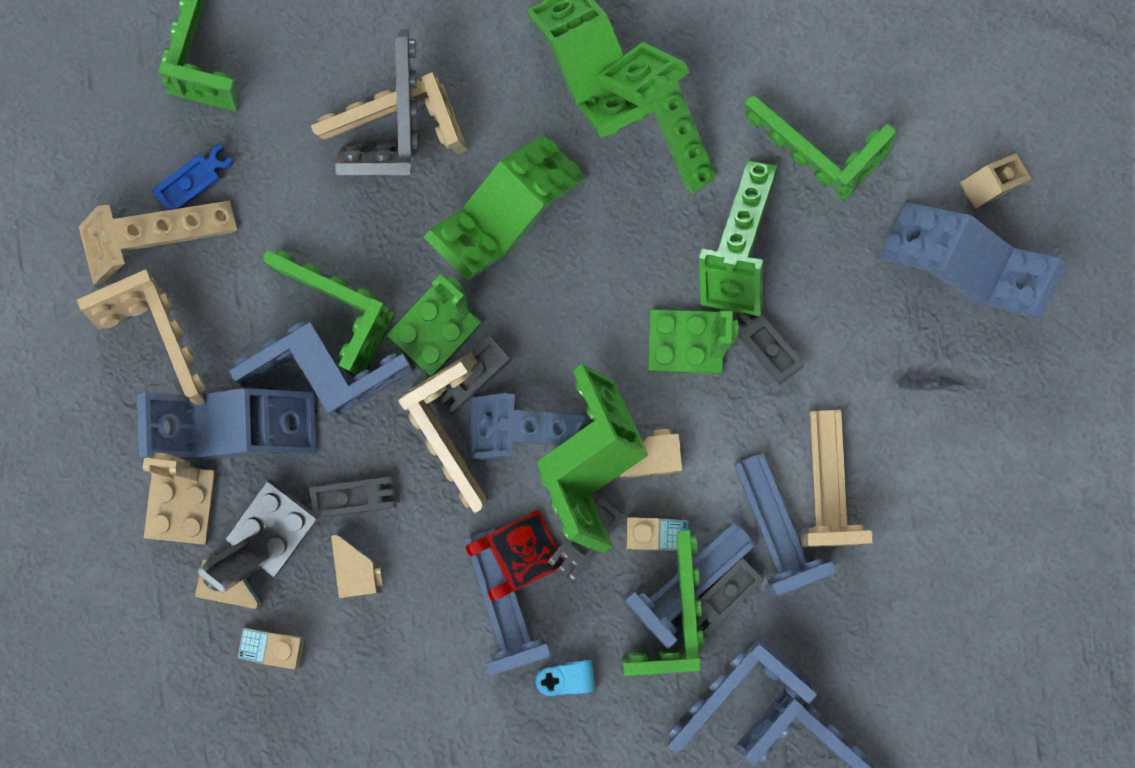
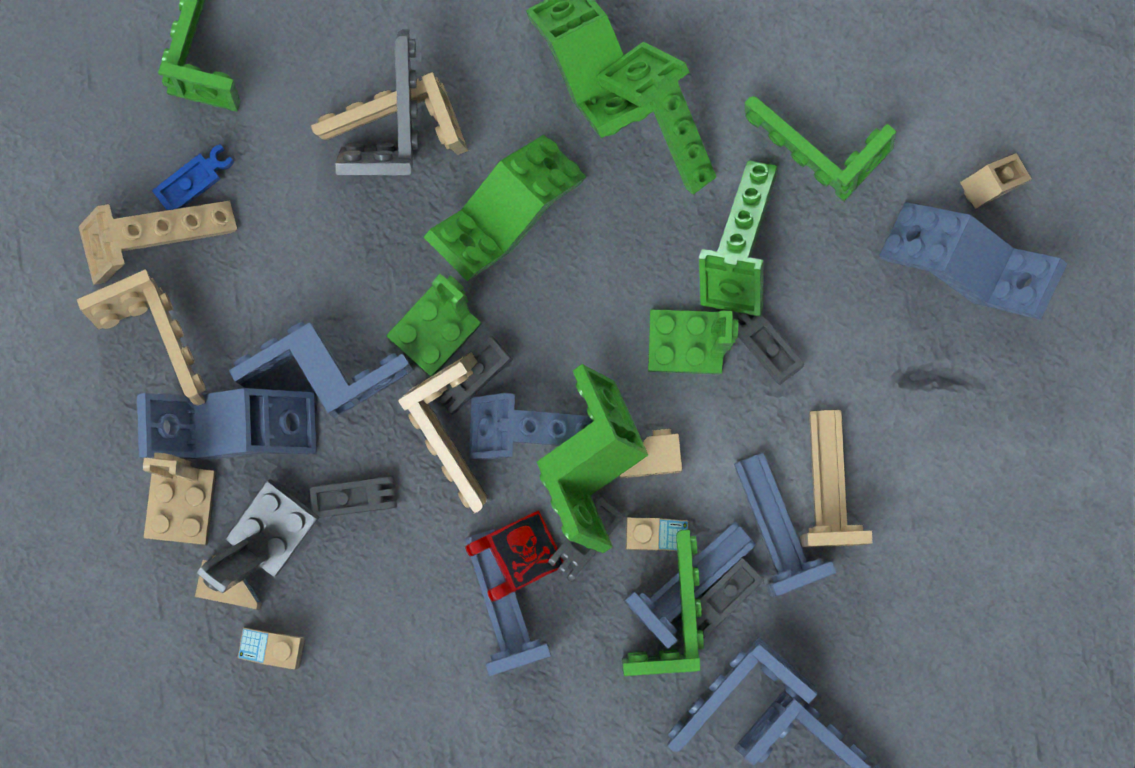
(354, 570): tan slope -> none
(367, 329): bright green bracket -> none
(572, 677): medium azure piece -> none

